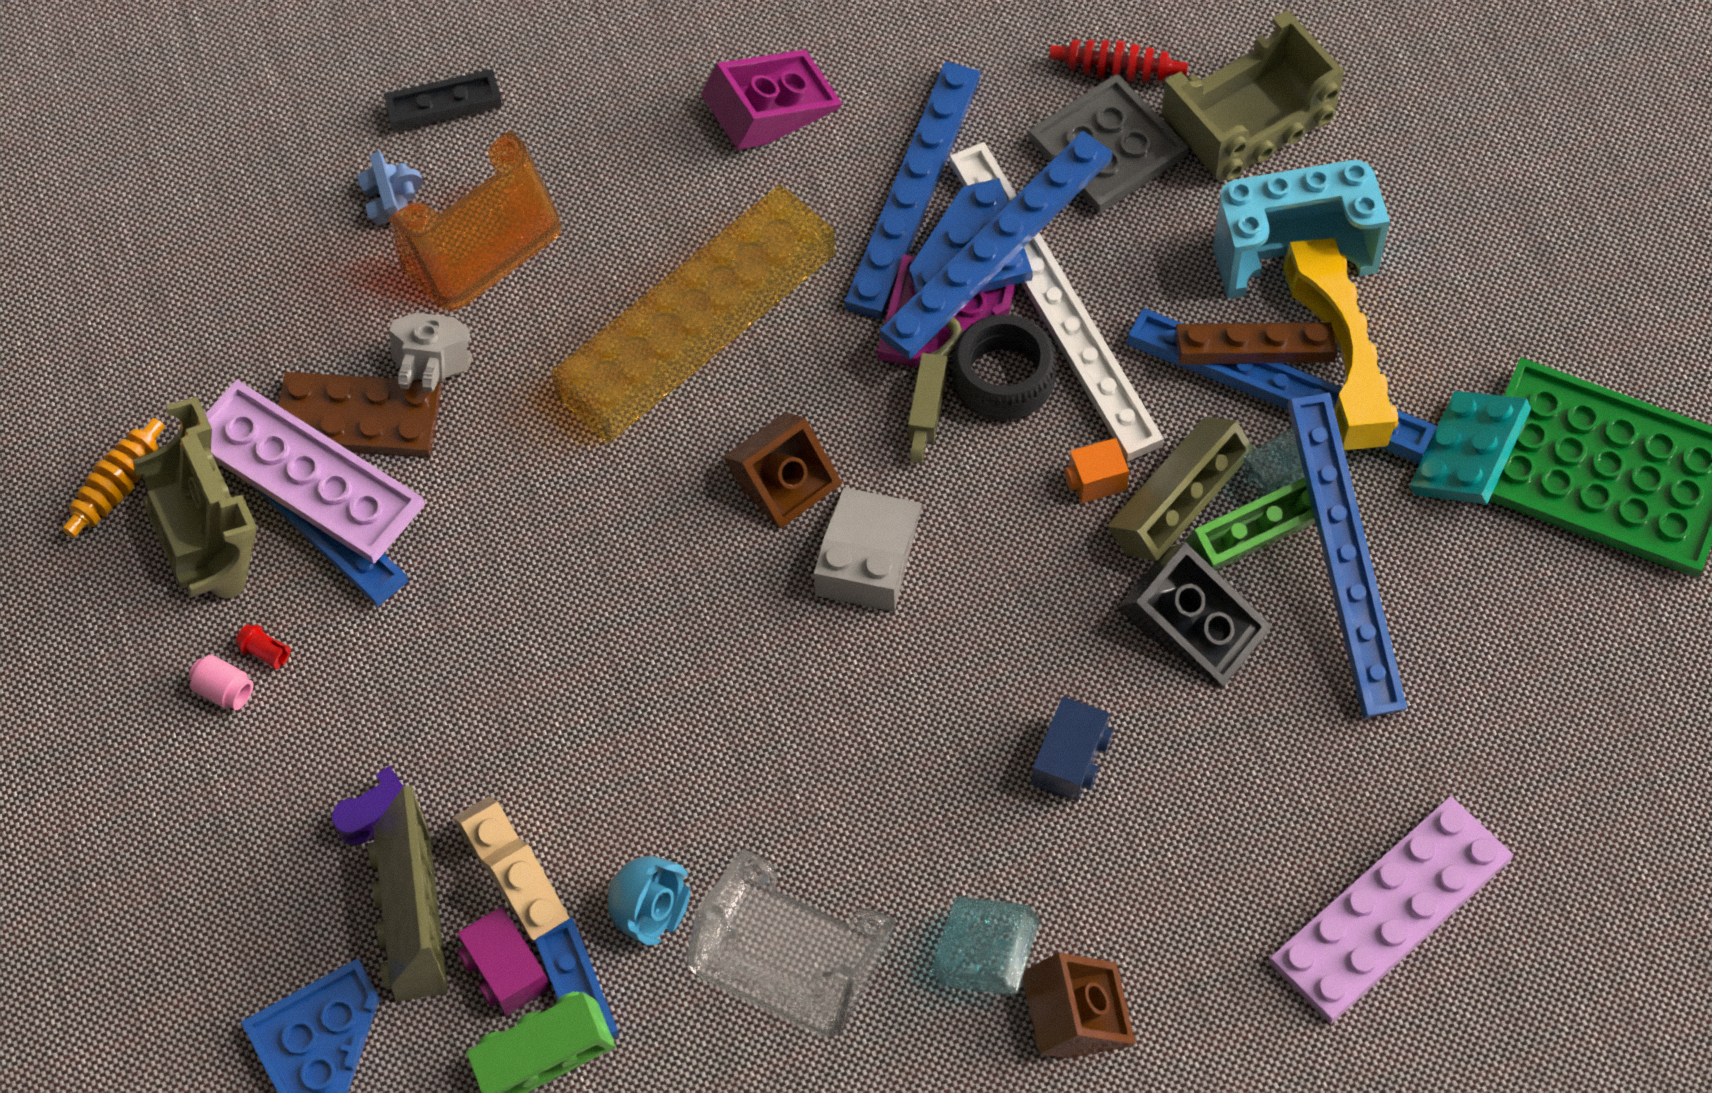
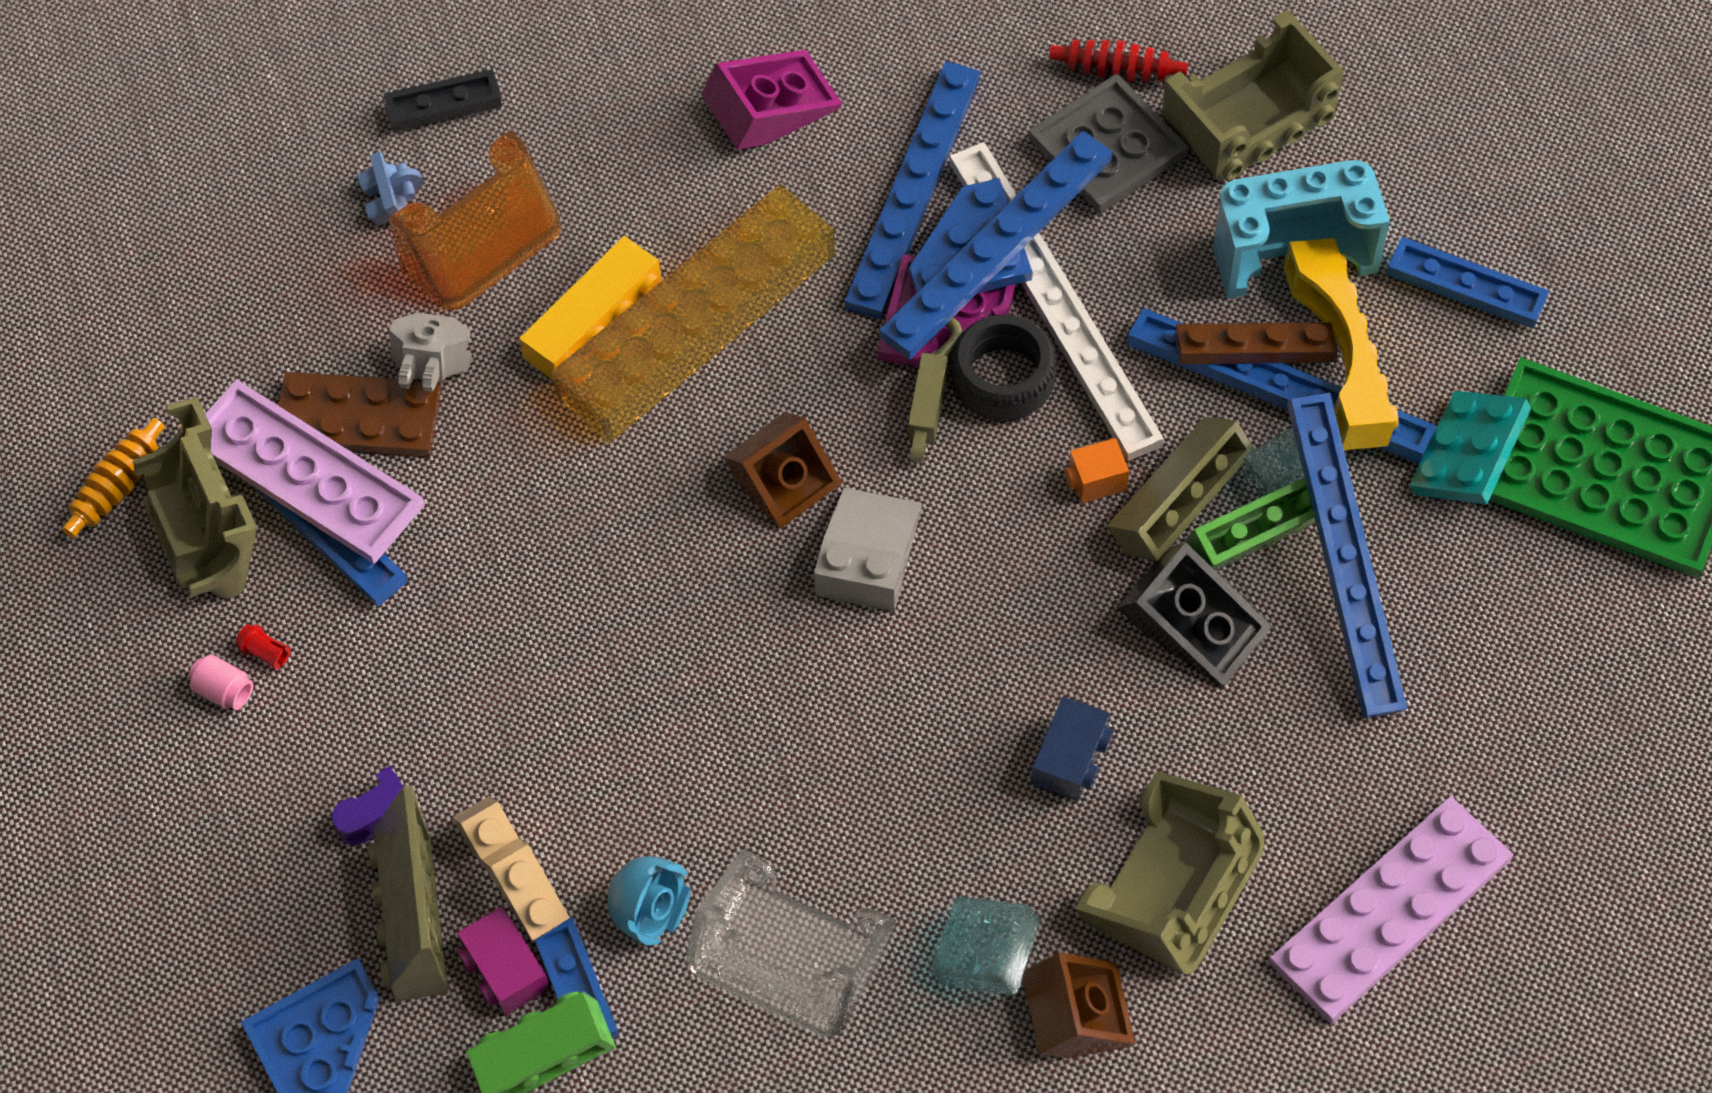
(590, 305): none -> yellow brick
(1179, 874): none -> olive windscreen
(1467, 282): none -> blue plate

